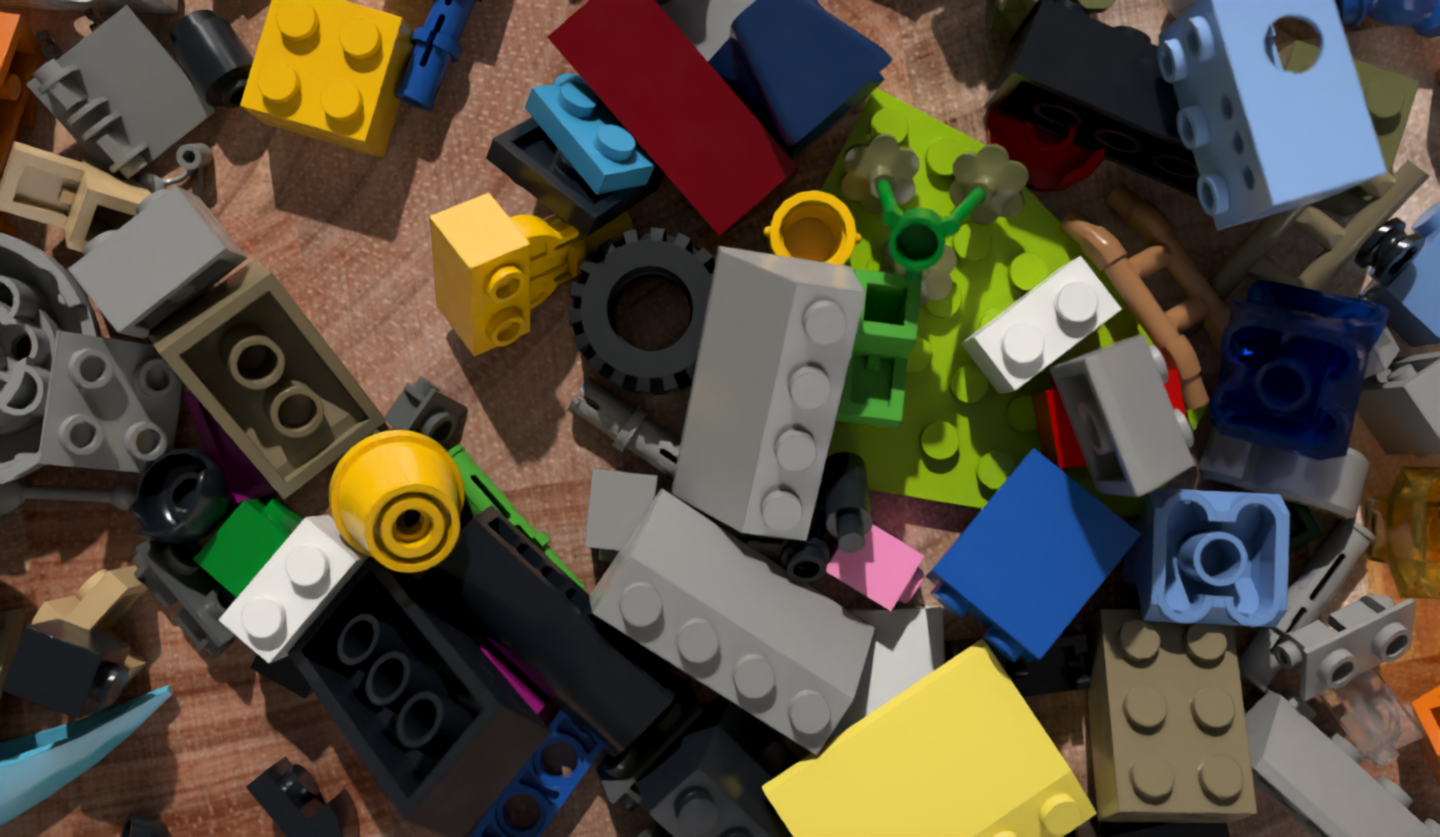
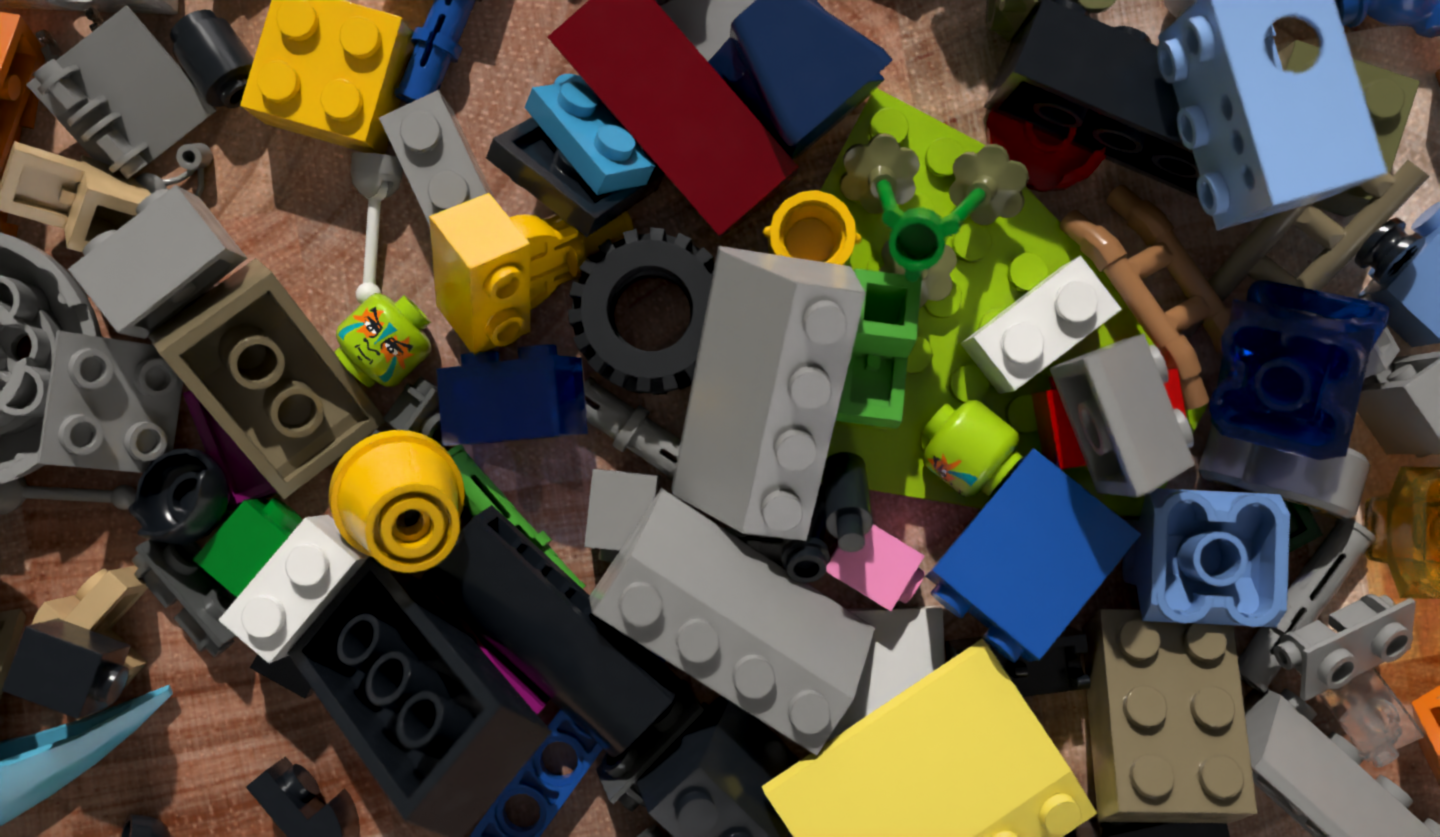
(376, 179): none -> hinge
(383, 340): none -> lime head
(434, 154): none -> light grey brick
(511, 398): none -> clear blue brick
(971, 448): none -> lime head

